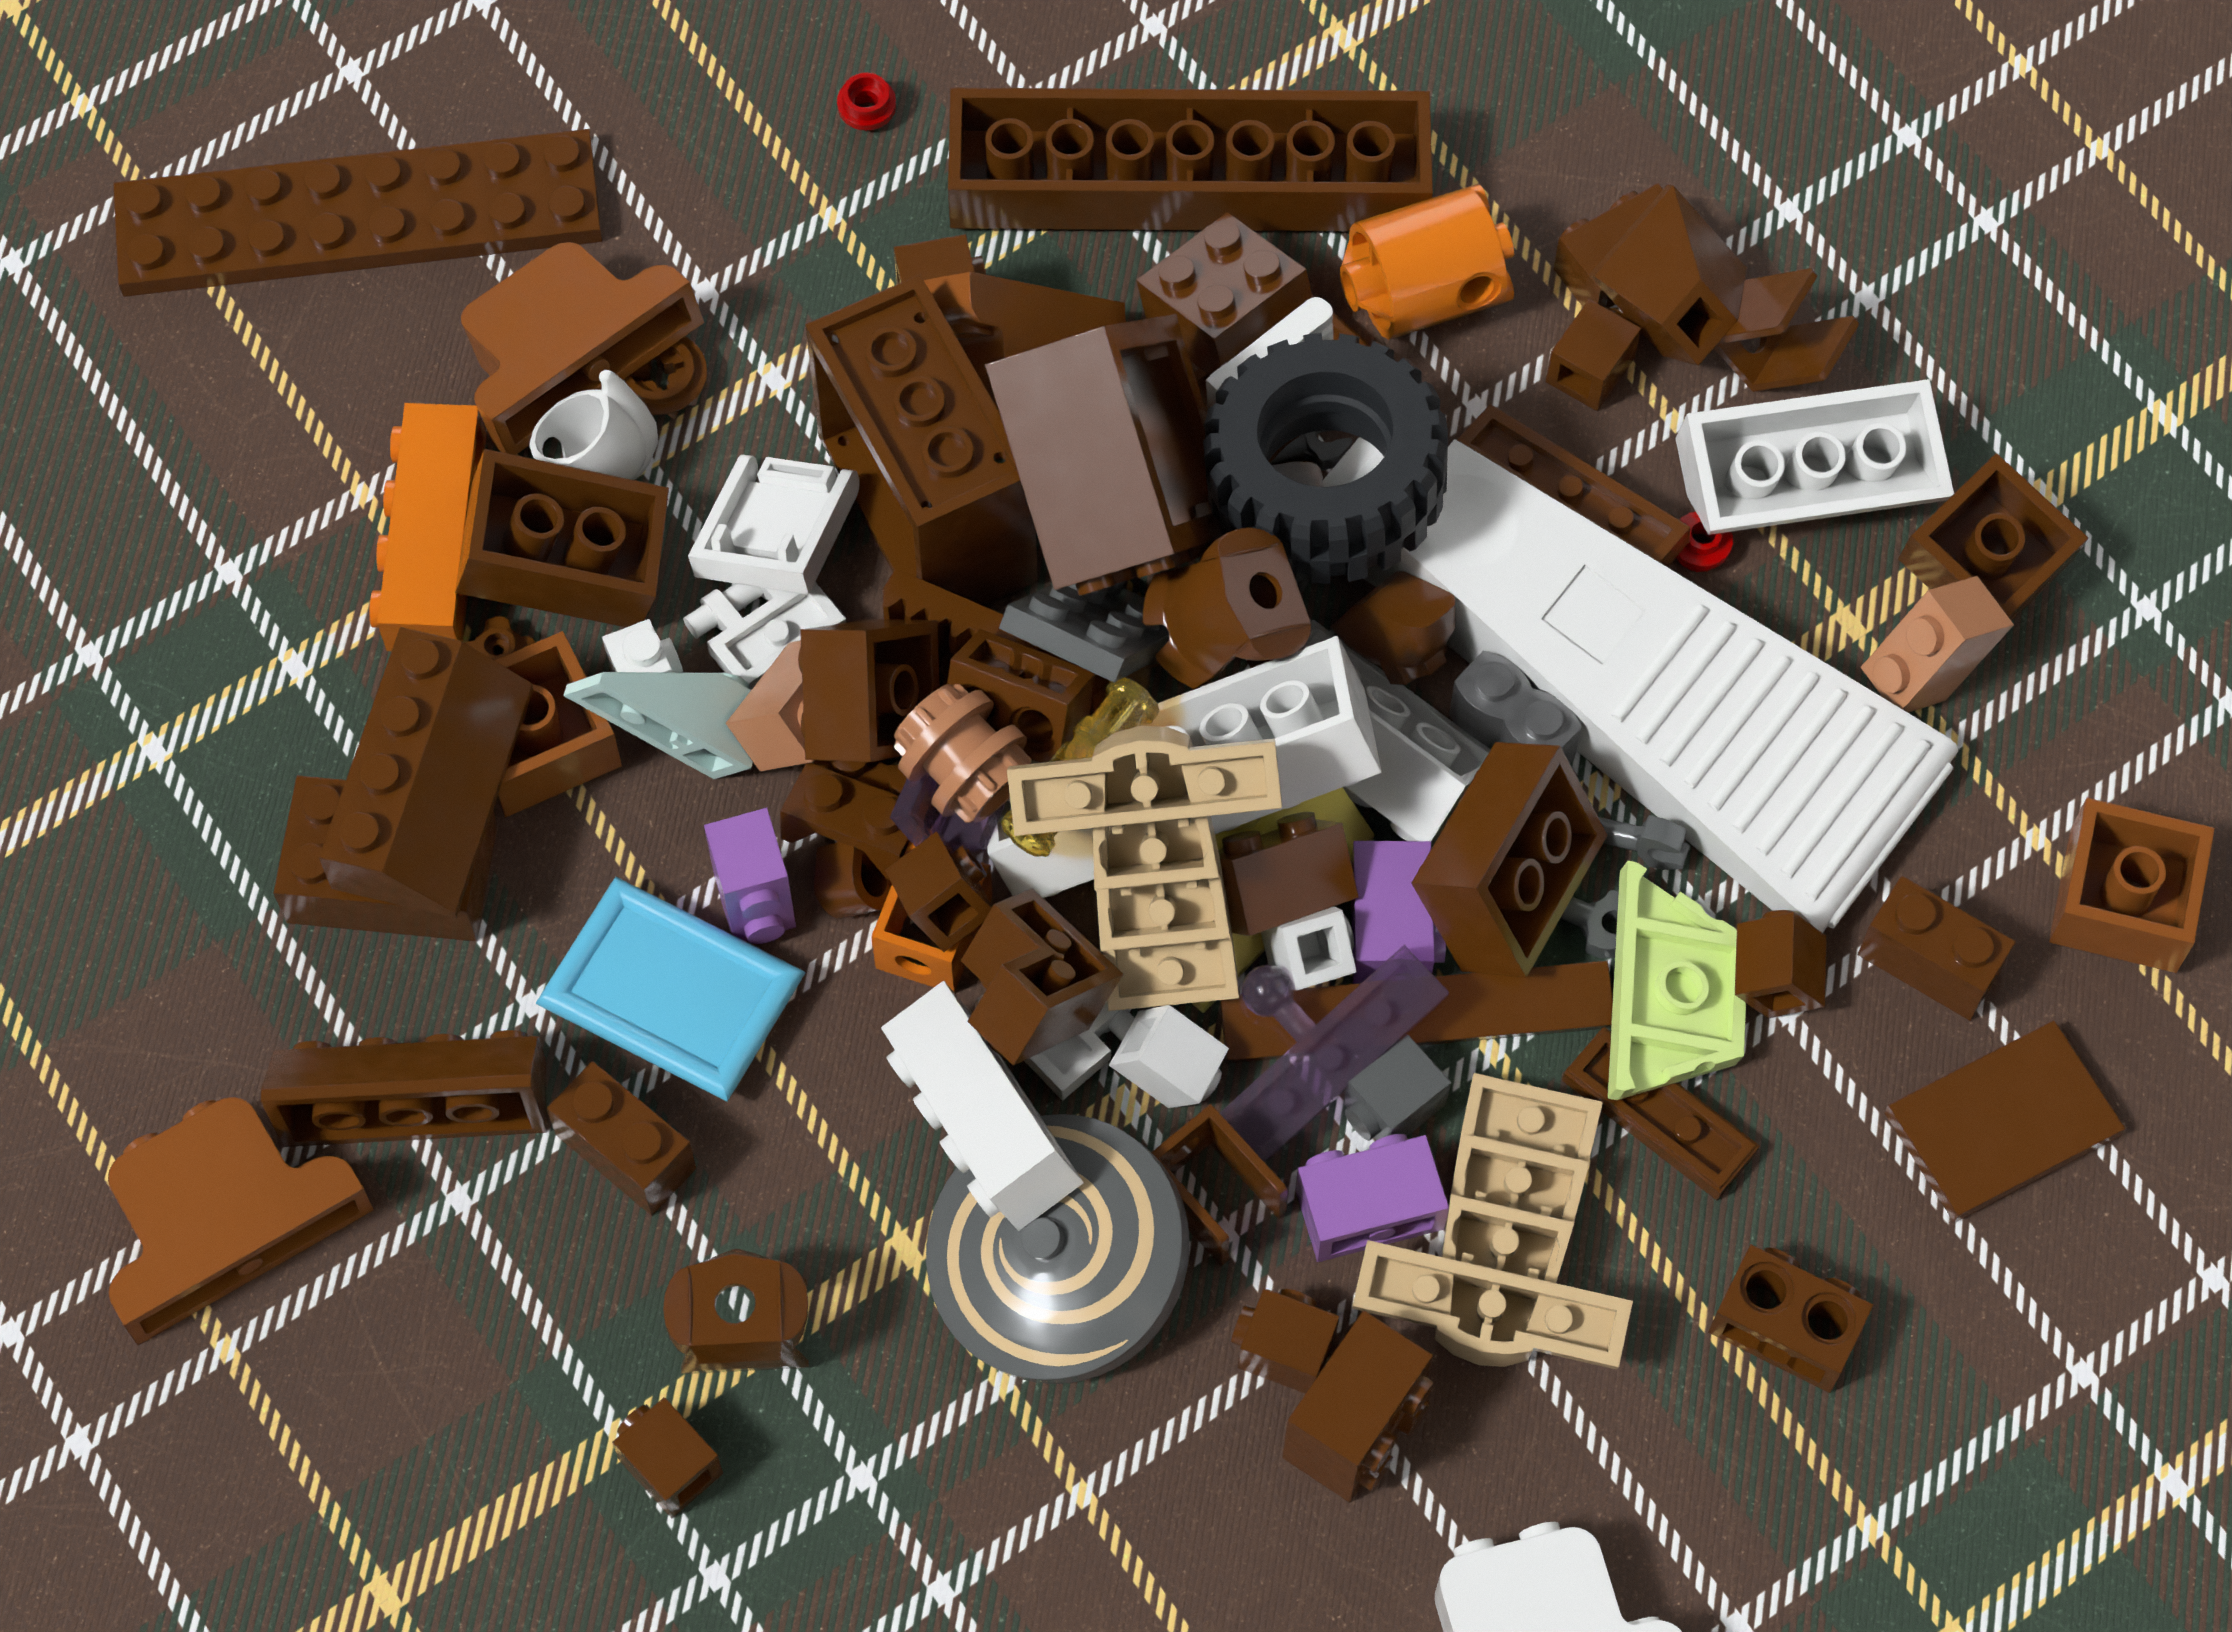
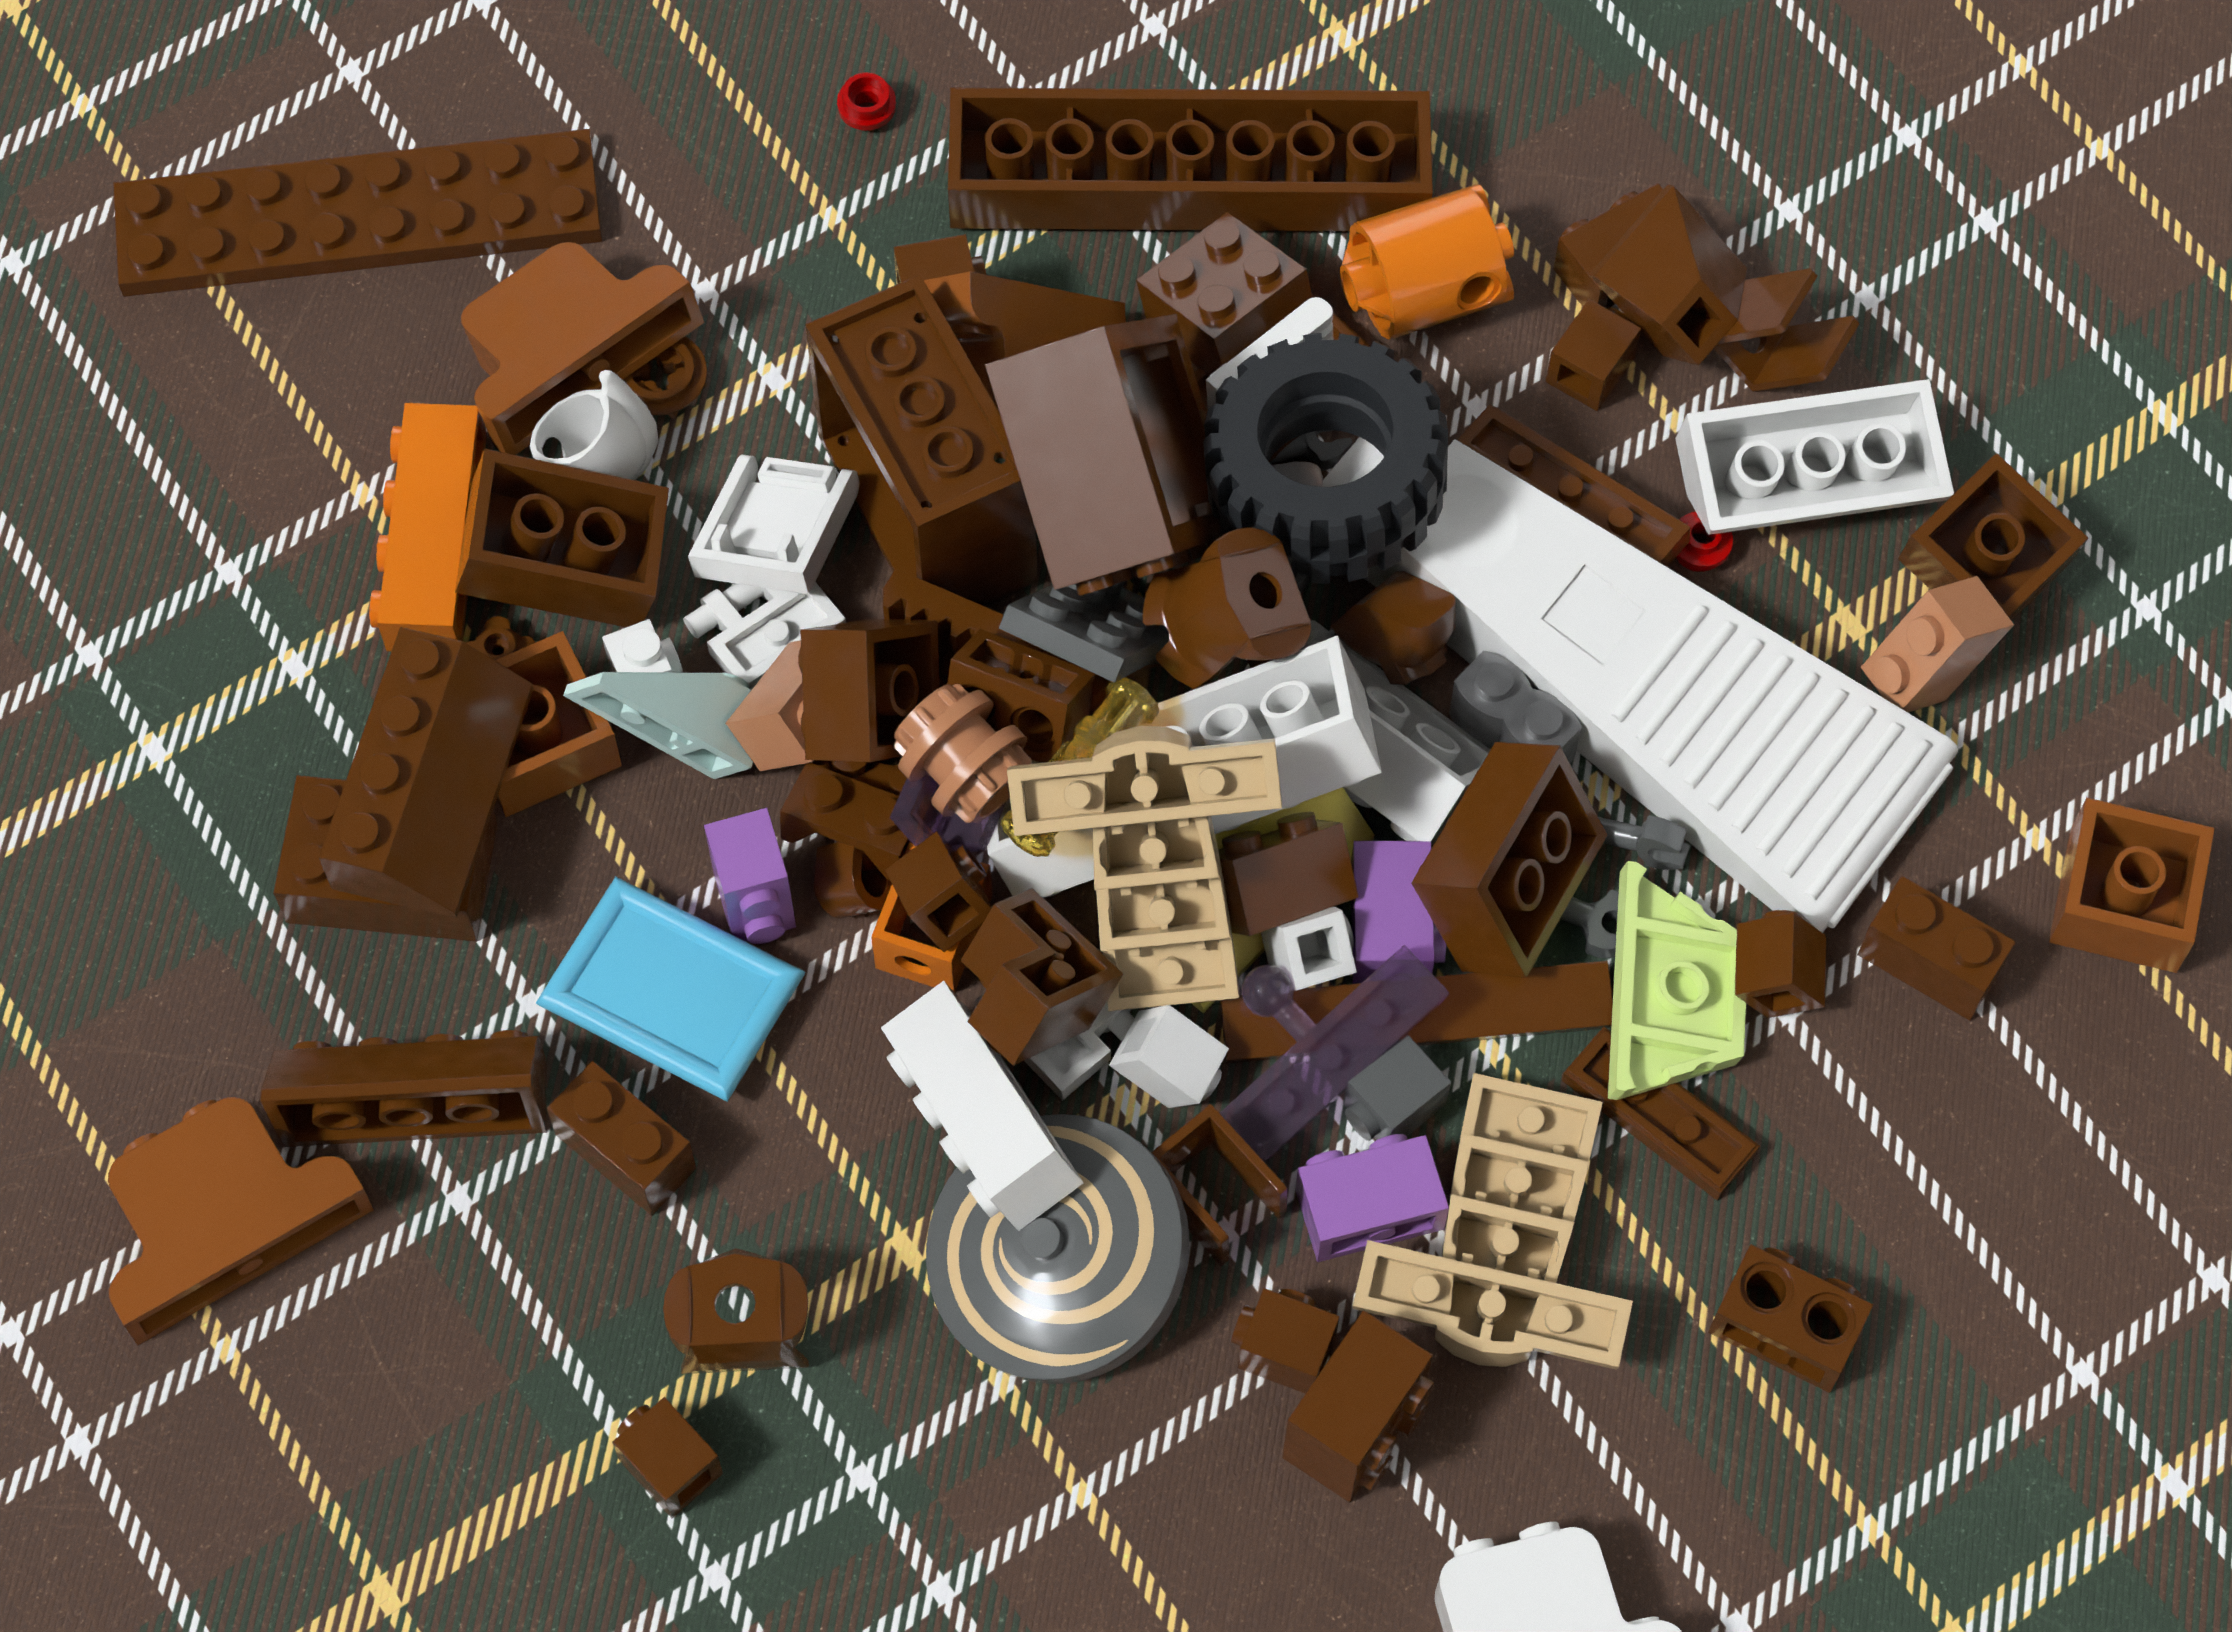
(2004, 1121): reddish brown tile -> none

